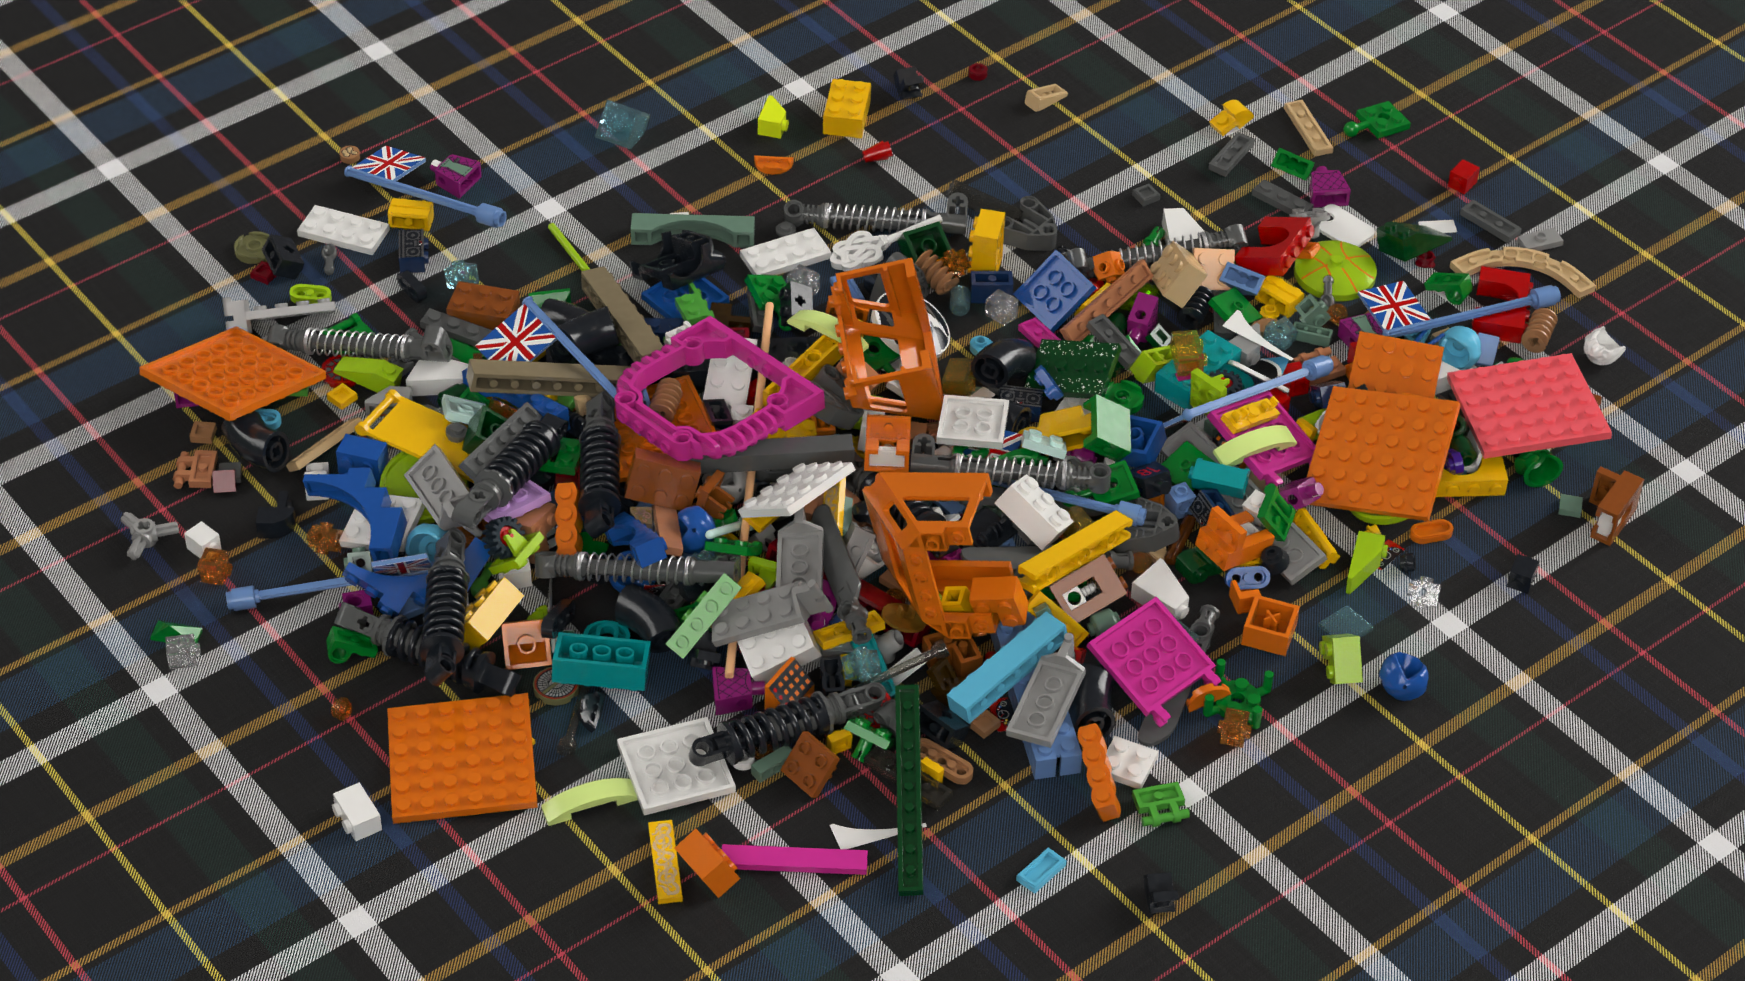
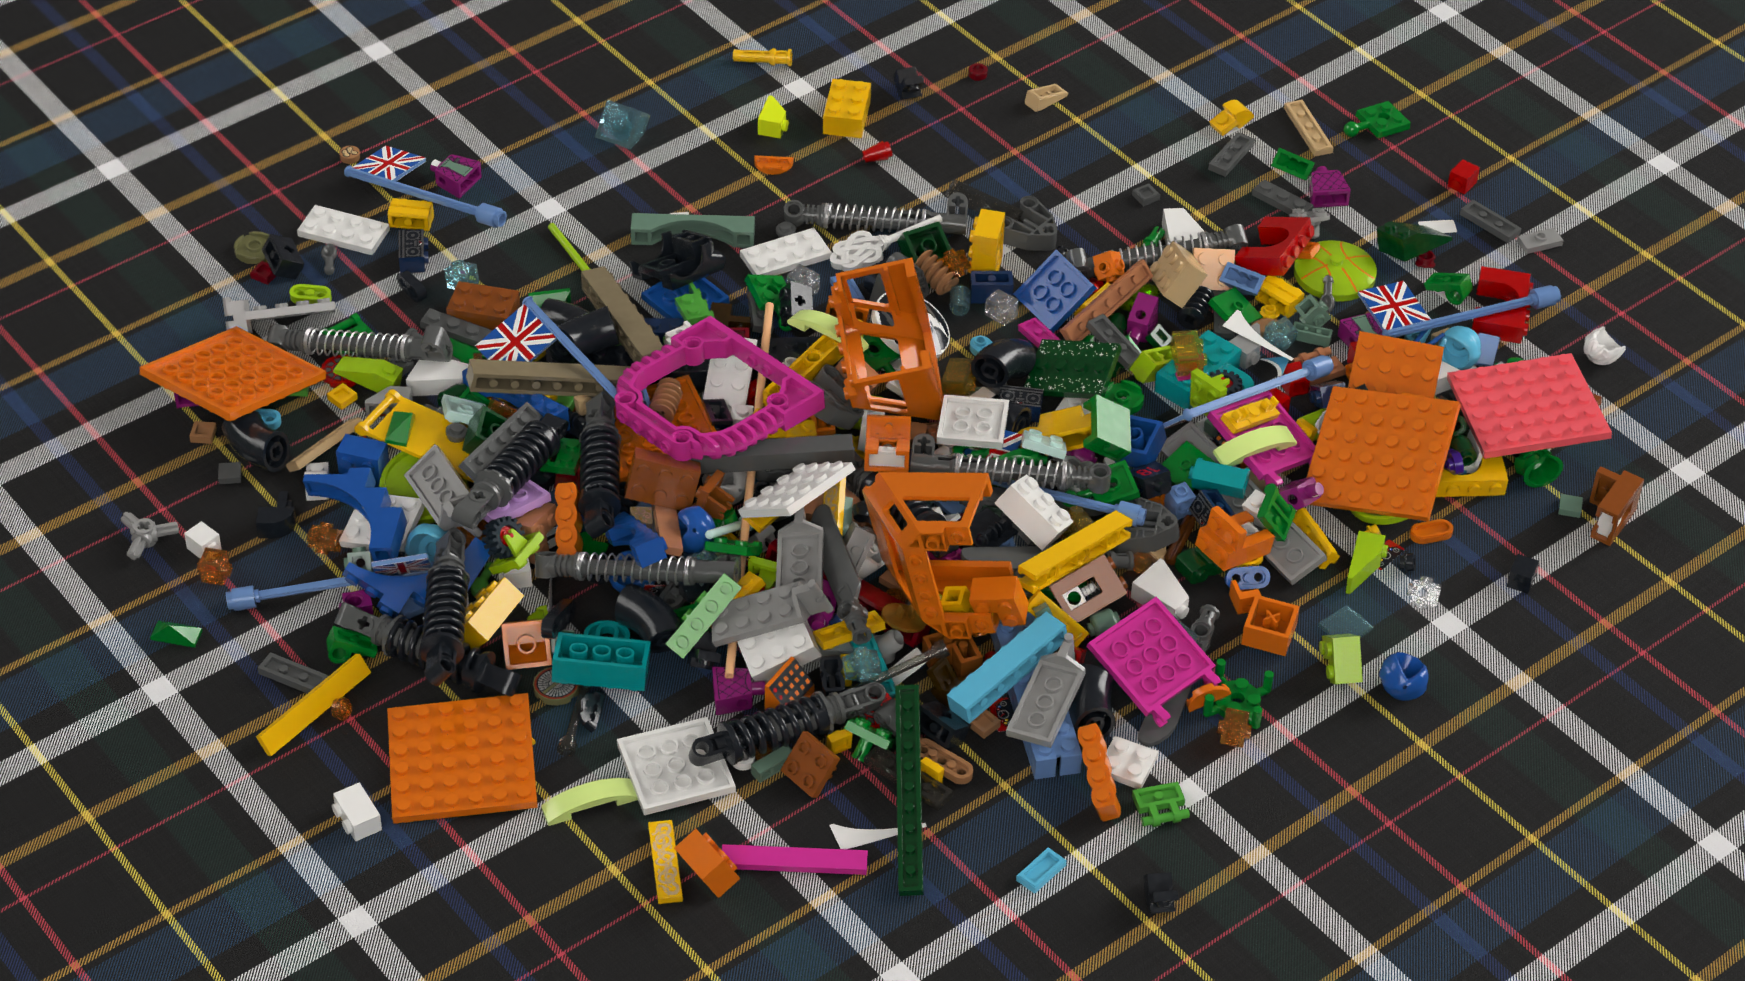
(182, 651): clear brick -> none
(201, 469): nougat plate -> none
(224, 481): tile -> none
(290, 673): none -> dark grey plate
(313, 704): none -> yellow tile
(400, 428): none -> green slope
(772, 57): none -> yellow pin
(1051, 388): blue plate -> none
(1255, 374): white piece -> none
(1274, 560): black cone -> none
(1338, 309): clear orange plate -> none
(1345, 227): white piece -> none
(1525, 258): tan plate -> none
(1539, 330): medium nougat piece -> none

